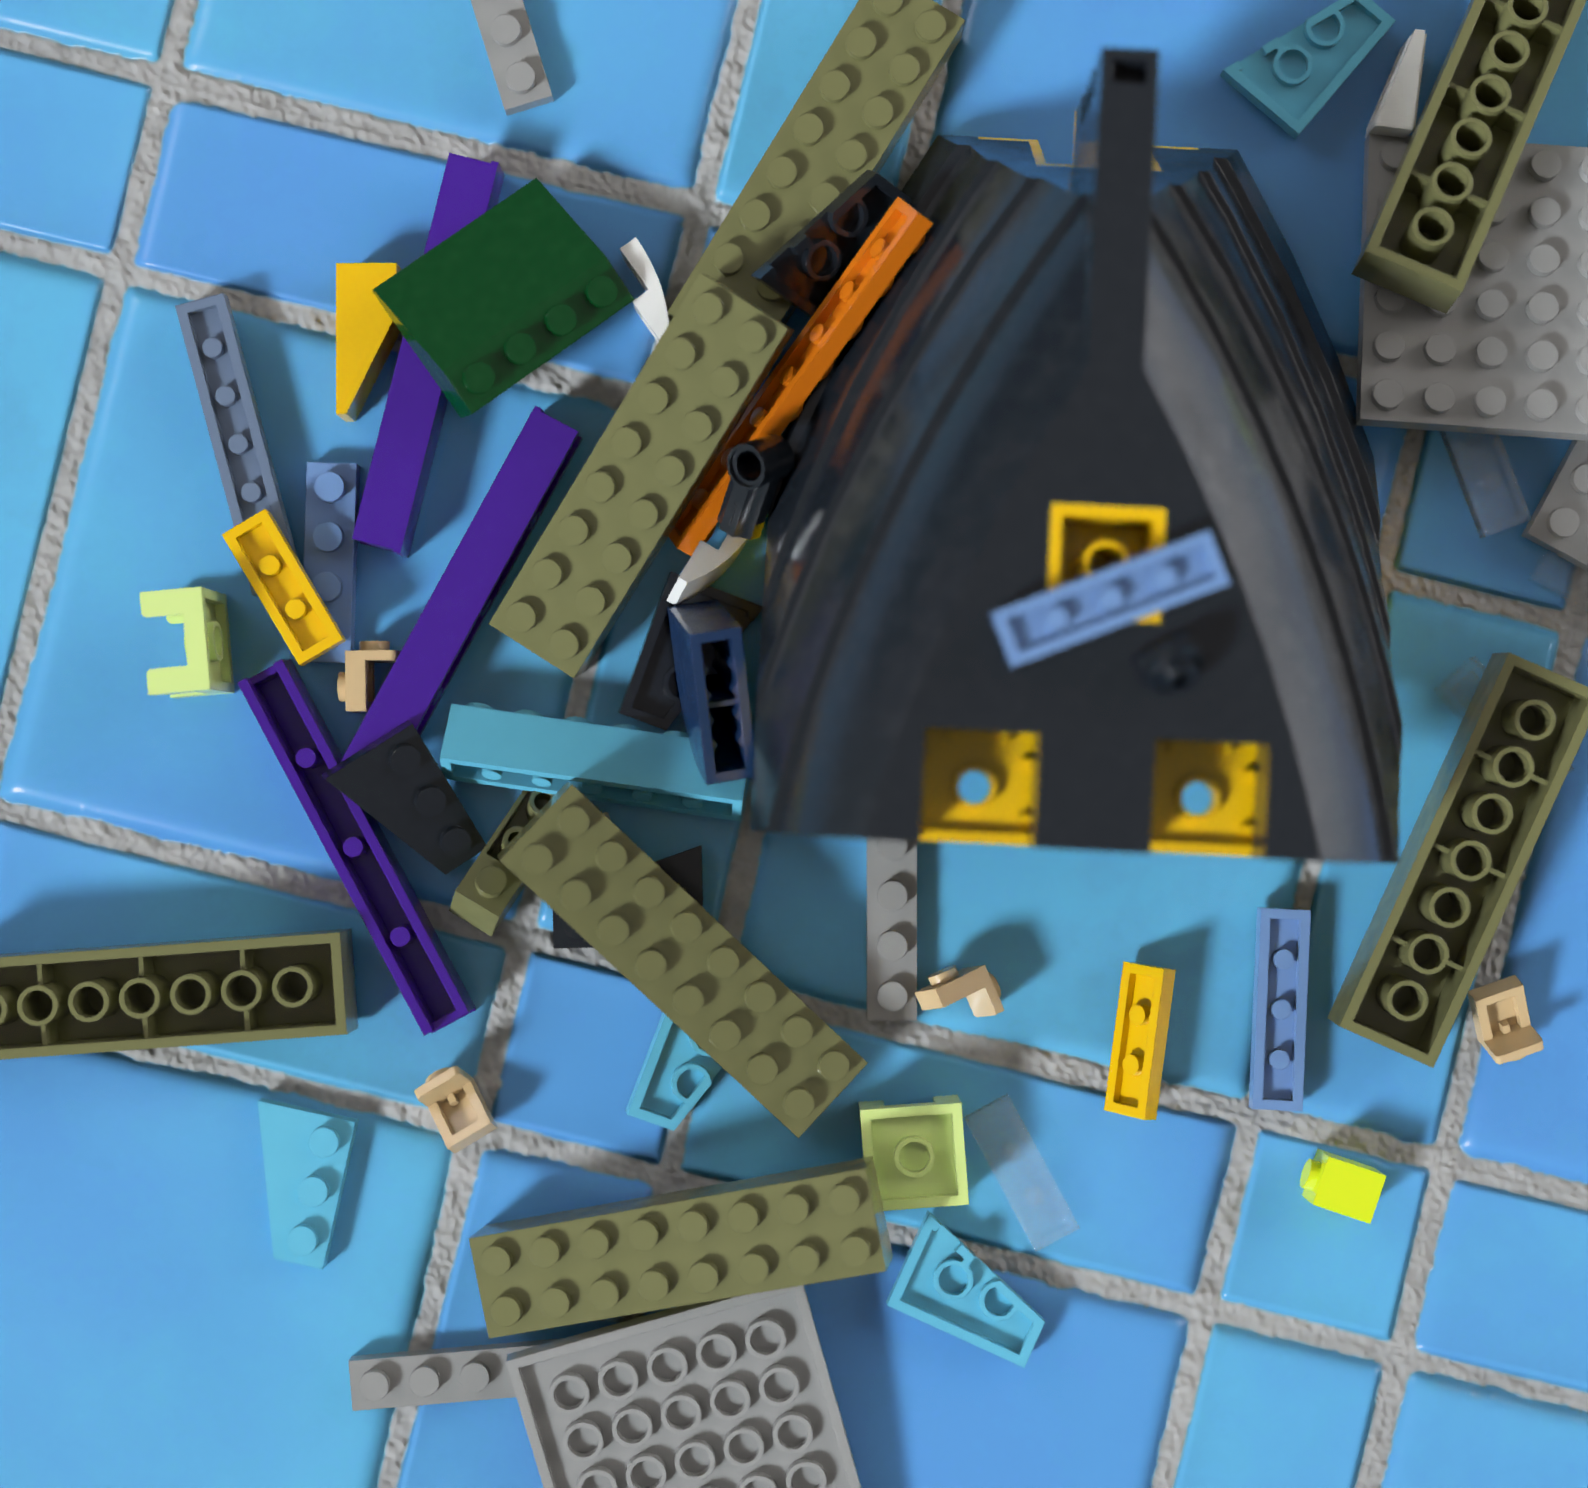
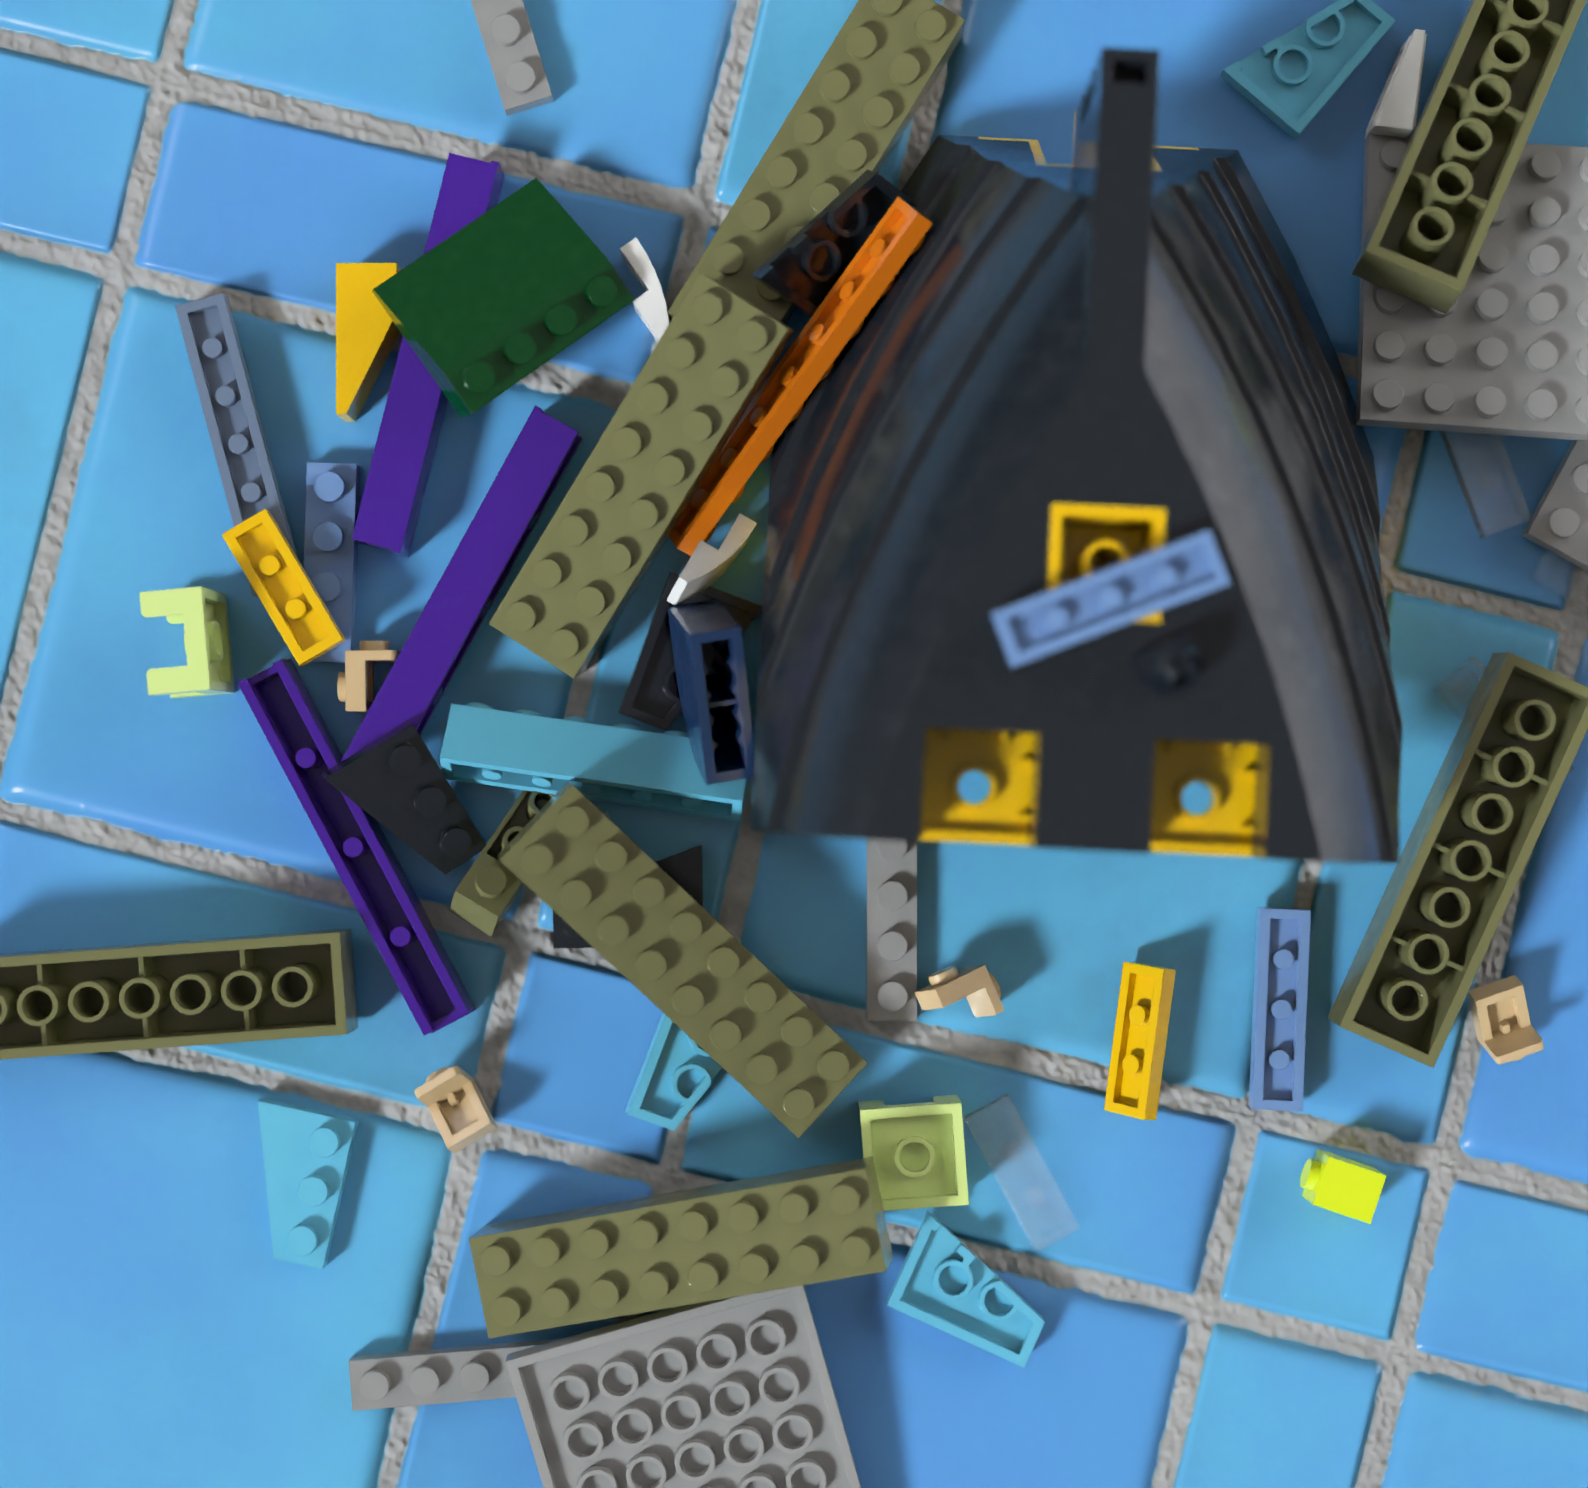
(754, 475): black piece -> none

